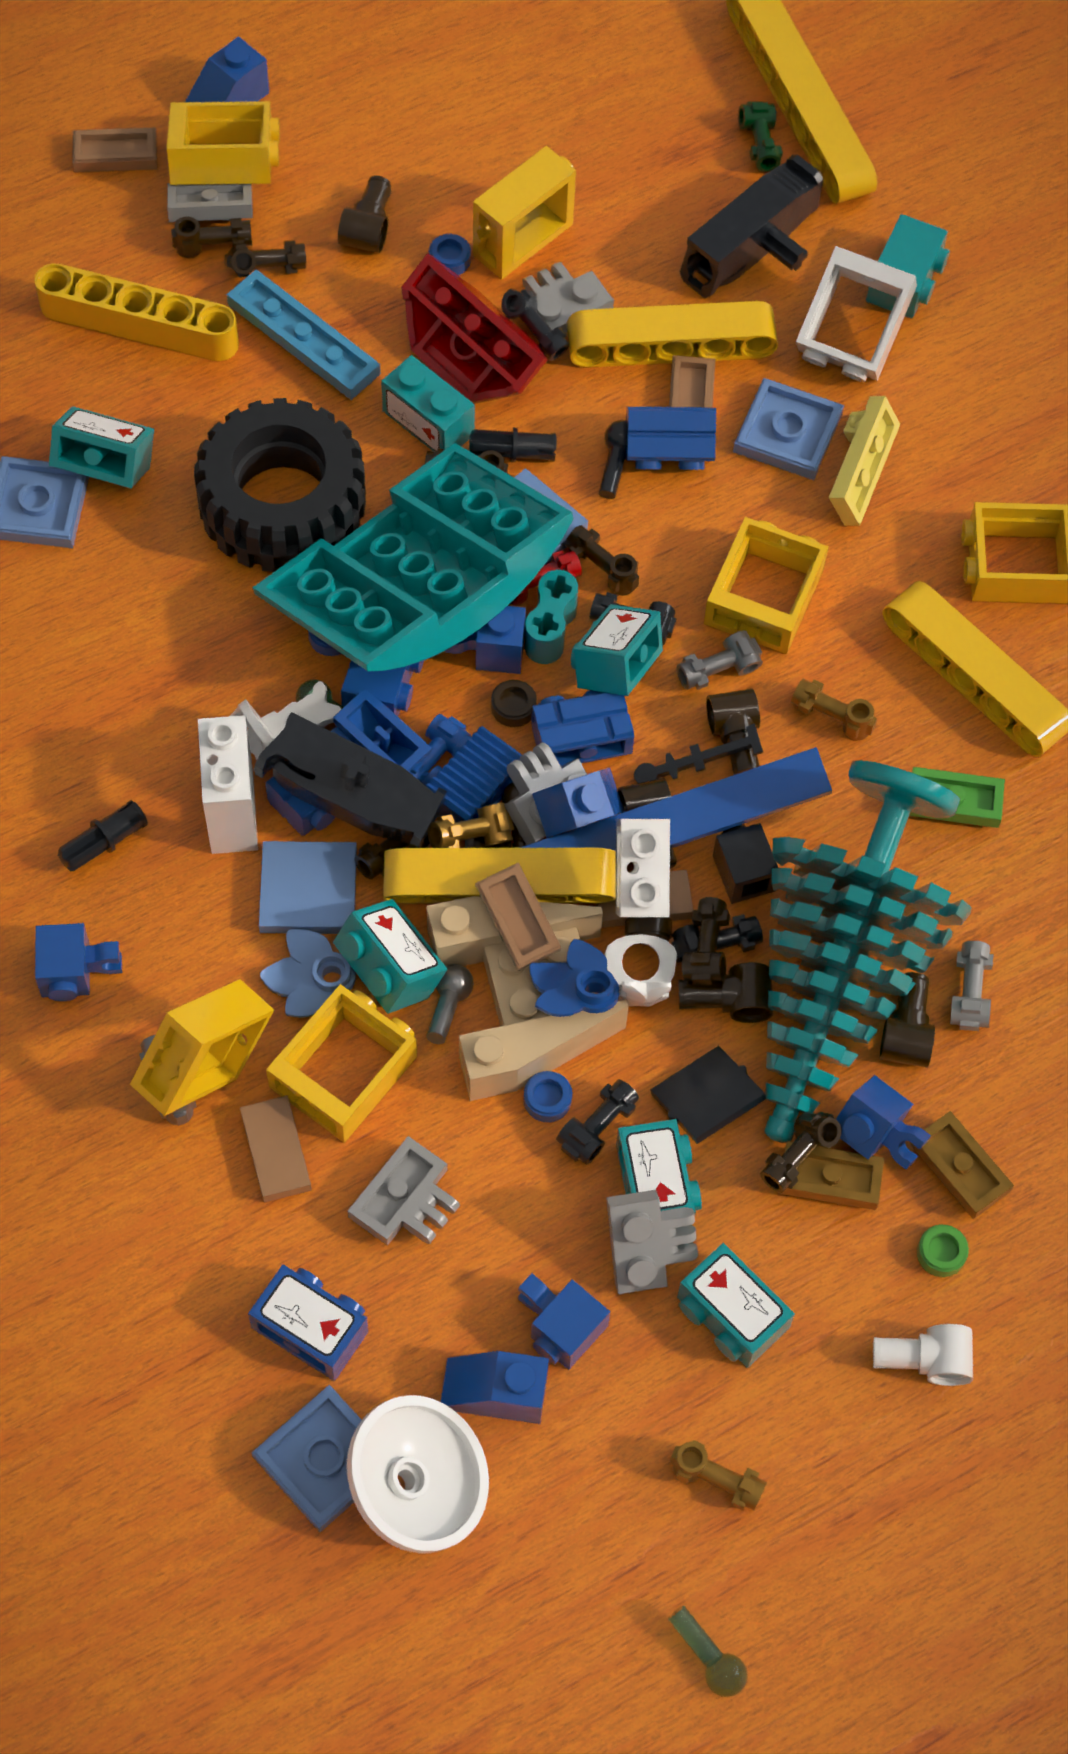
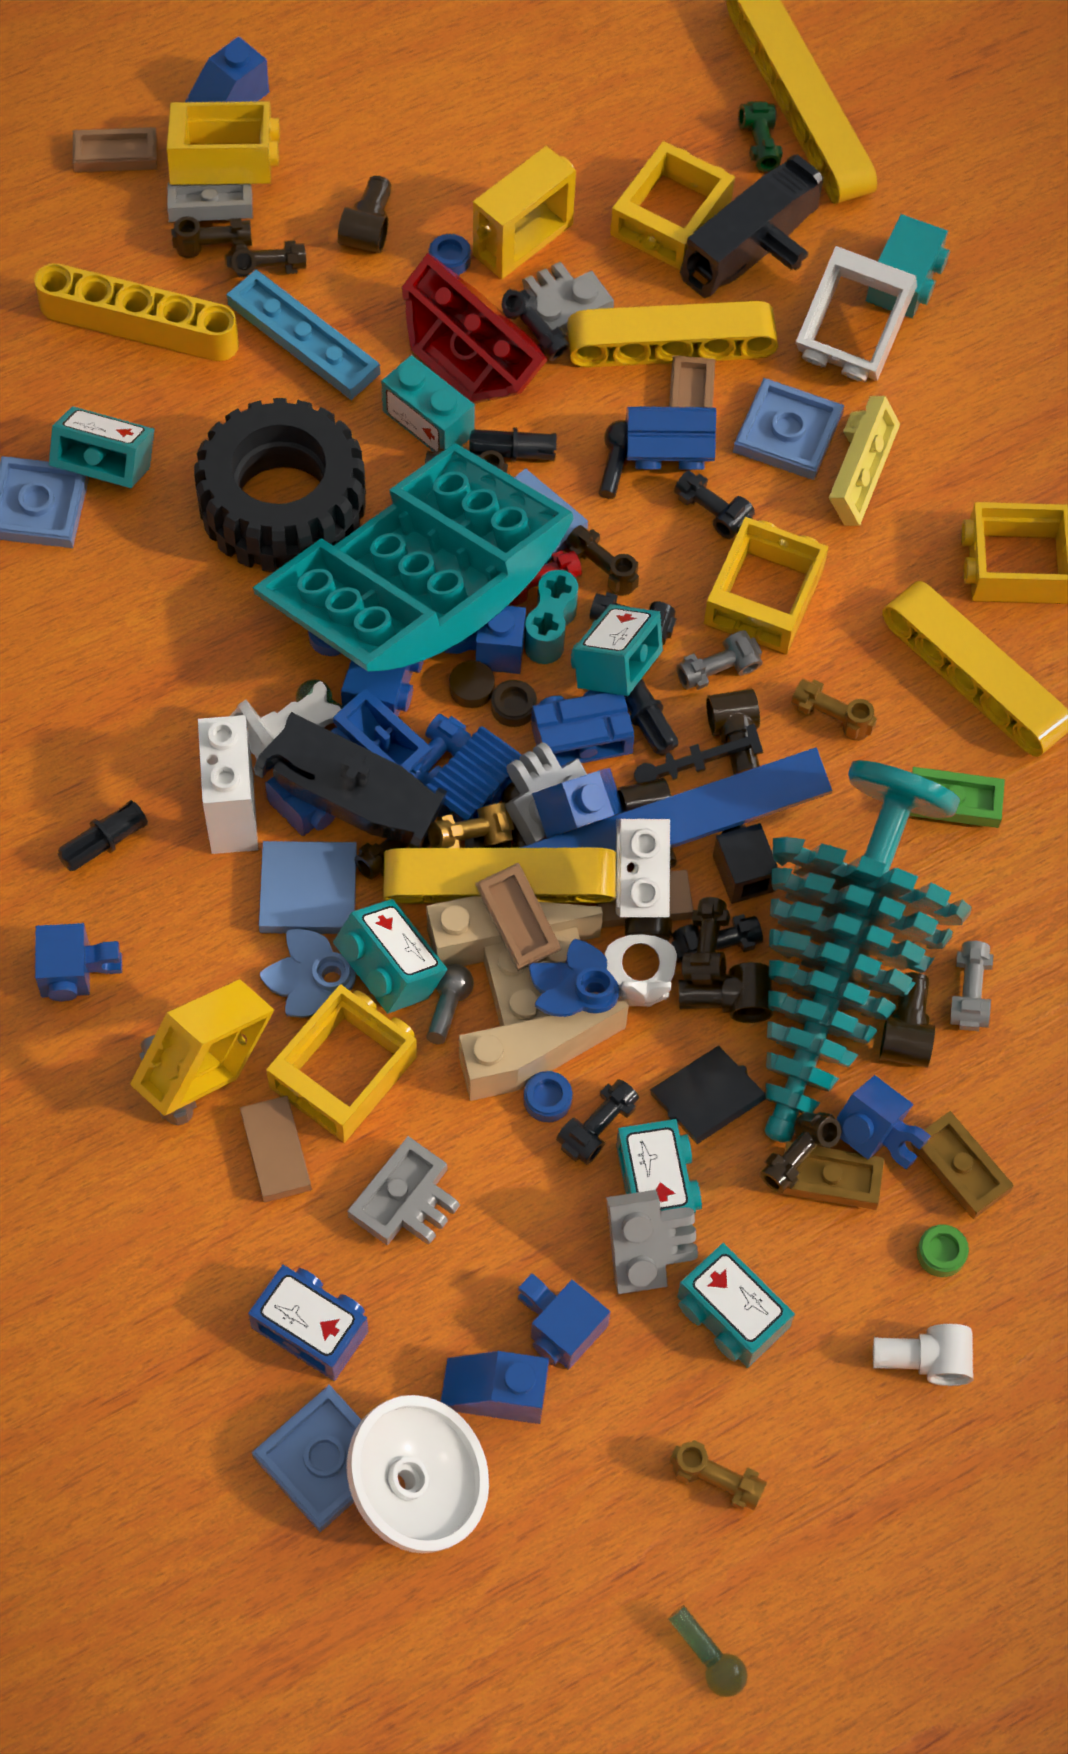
(471, 684): none -> dark brown tile
(648, 715): none -> black axle
(669, 240): none -> yellow window
(729, 515): none -> black bar

